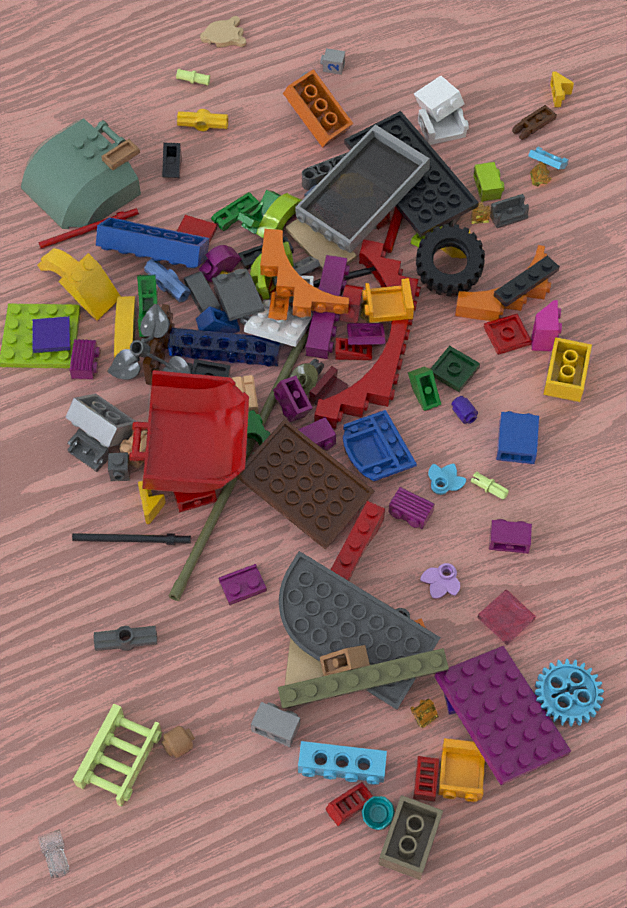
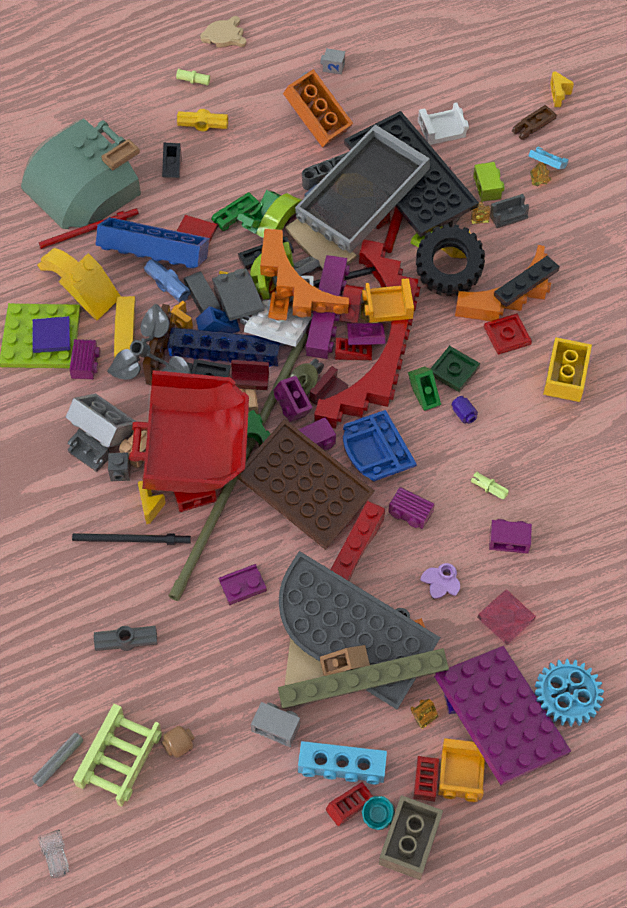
(57, 759): none -> light grey axle
(147, 295): green arch -> none
(180, 317): none -> light orange bracket
(219, 259): magenta brick -> none
(250, 374): none -> dark red panel
(439, 98): white brick -> none
(447, 477): medium azure plate -> none
(517, 437): blue brick -> none
(546, 327): dark pink slope -> none

